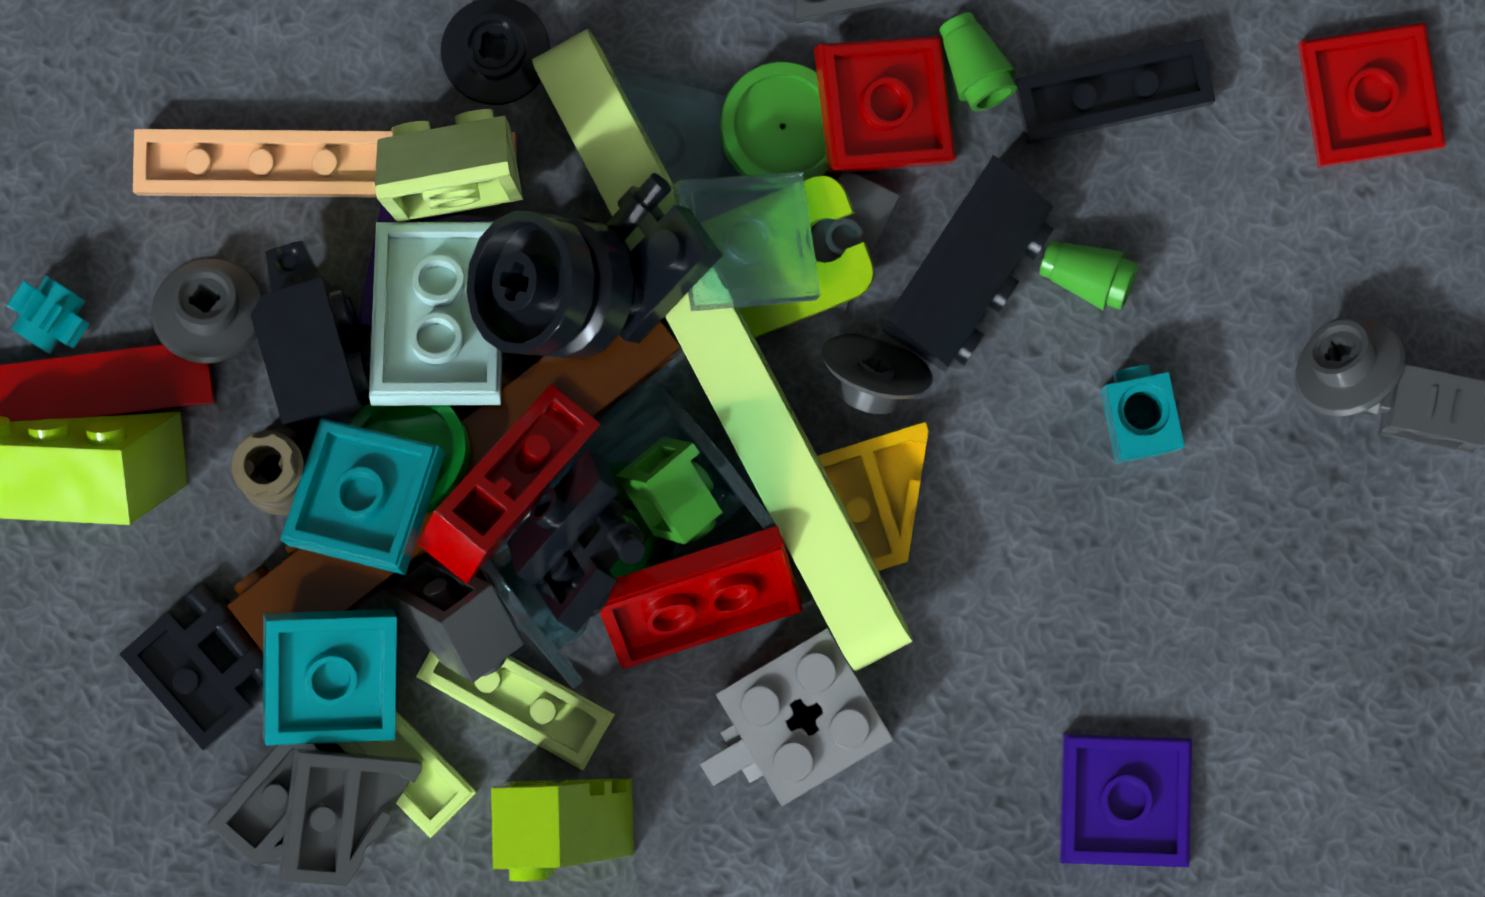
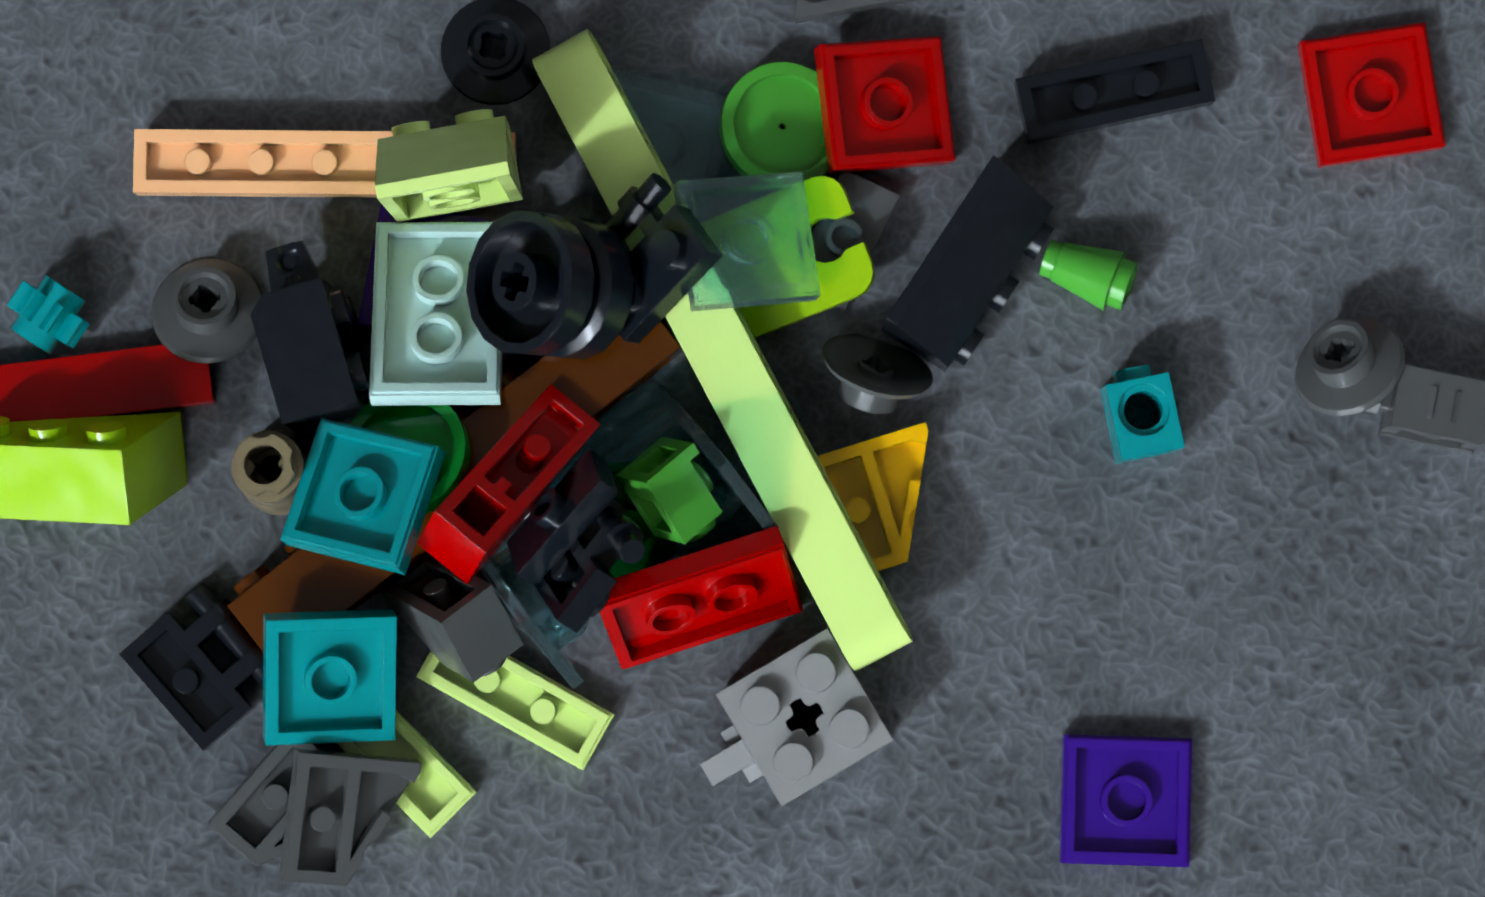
(559, 824): lime wedge -> none
(977, 64): bright green cone -> none

